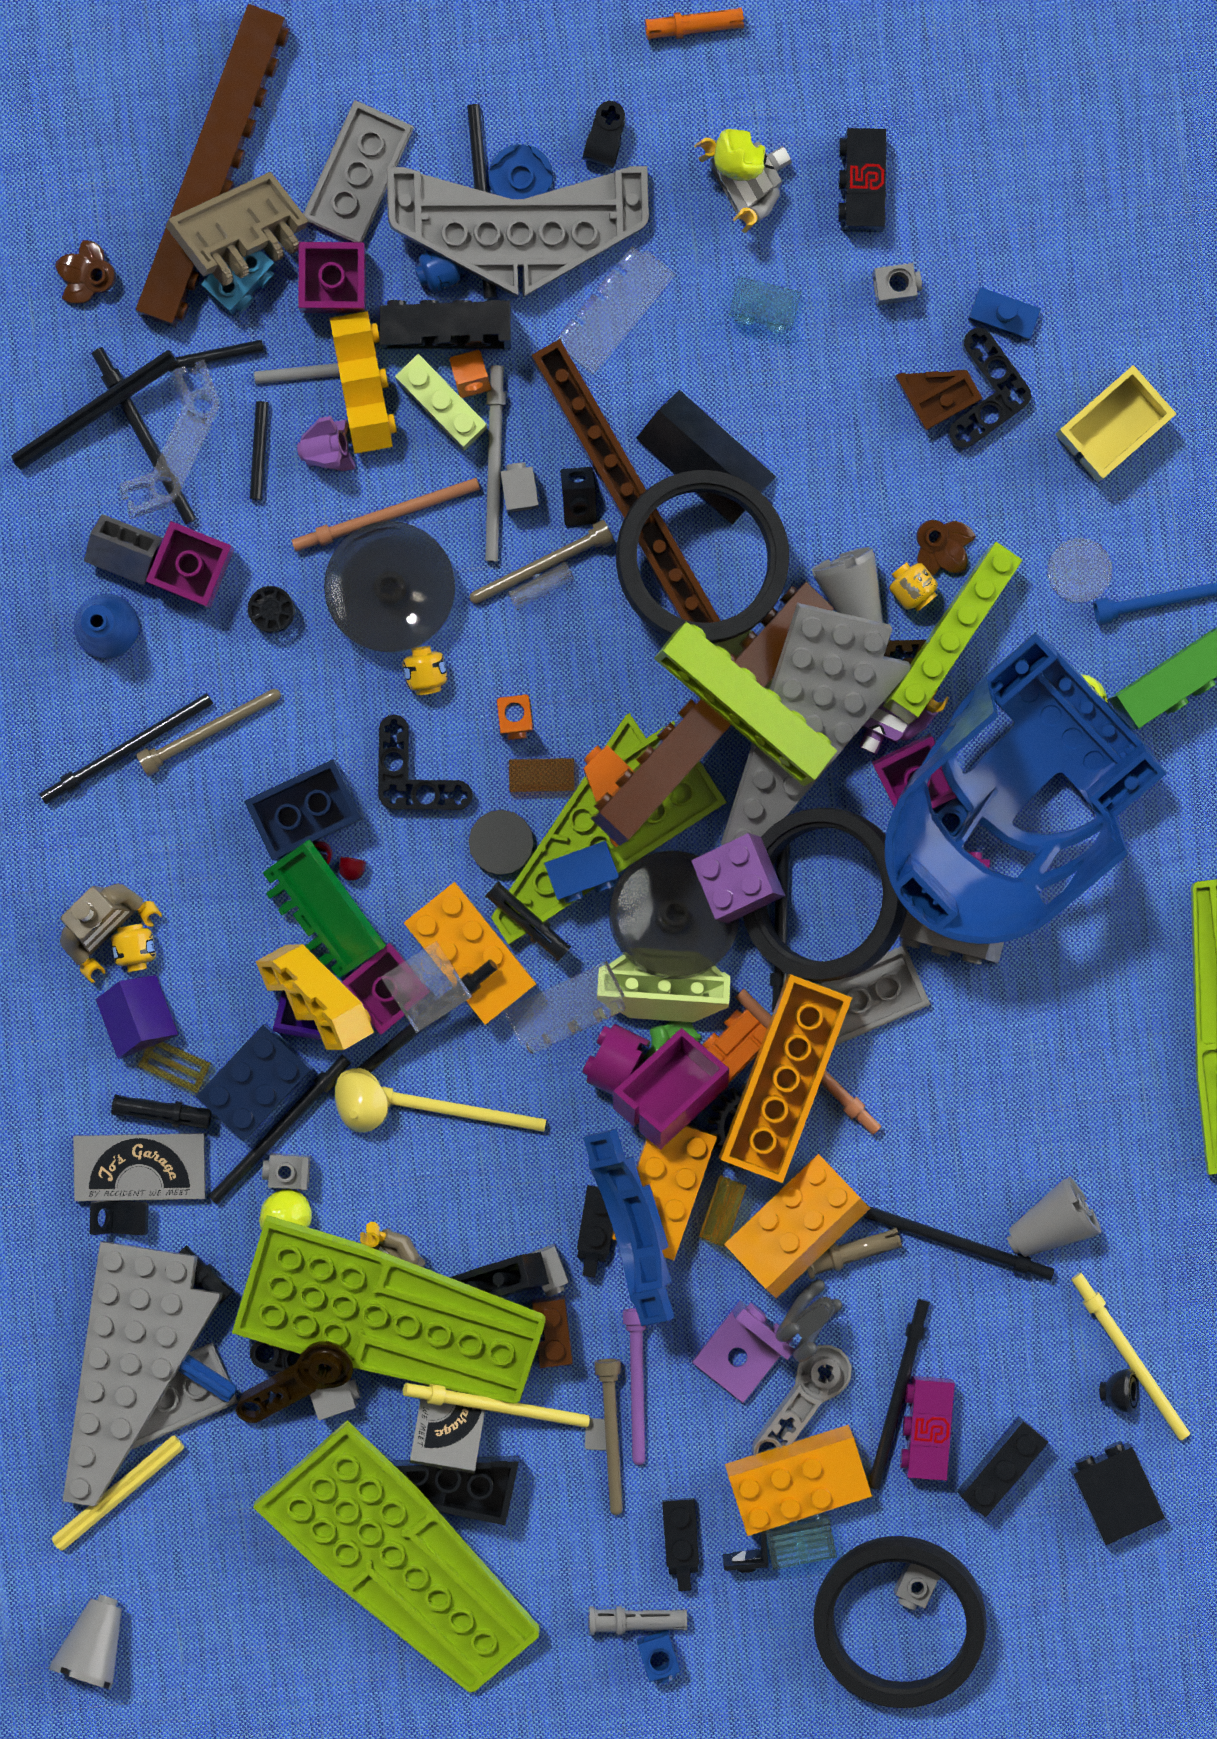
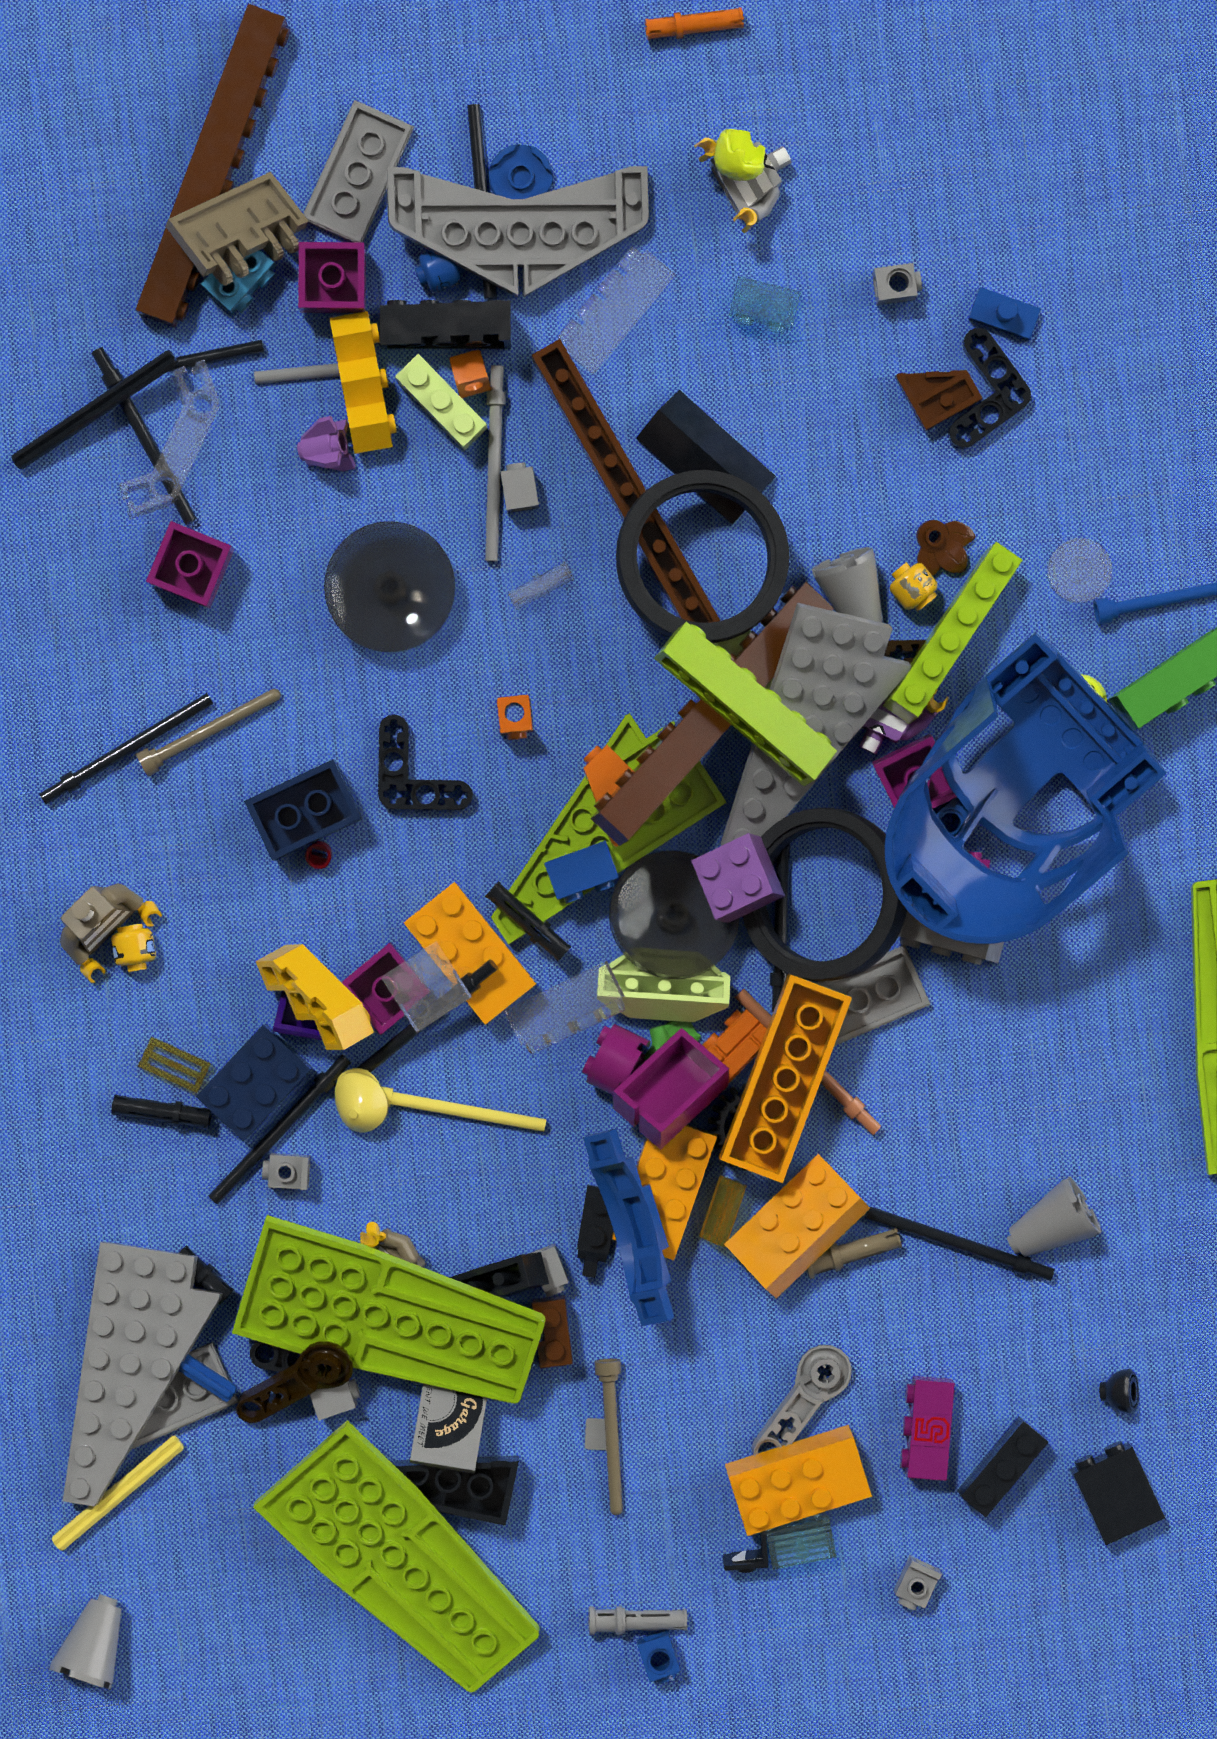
(81, 270): reddish brown plate -> none
(110, 549): flat silver brick -> none
(115, 634): blue cone -> none
(121, 1217): black bracket -> none
(136, 1015): dark purple slope -> none
(139, 1167): light grey tile -> none
(259, 450): black bar -> none
(271, 609): black wheel -> none
(288, 1206): neon yellow hair -> none
(324, 535): nougat bar -> none
(324, 908): green hinge -> none
(351, 868): dark red hinge -> none
(425, 670): yellow head -> none
(438, 1395): light yellow bar -> none
(500, 842): dark grey tile -> none
(541, 775): clear orange tile -> none
(578, 497): black bracket -> none
(598, 536): dark tan piece -> none
(604, 139): black piece -> none
(633, 1325): medium lavender piece -> none
(681, 1539): black hinge -> none
(748, 1330): medium lavender bracket -> none
(807, 1321): dark grey piece -> none
(863, 180): black brick -> none
(877, 1689): black tyre -> none
(915, 1332): black bar -> none
(1095, 1304): light yellow bar -> none
(1115, 423): light yellow piece -> none

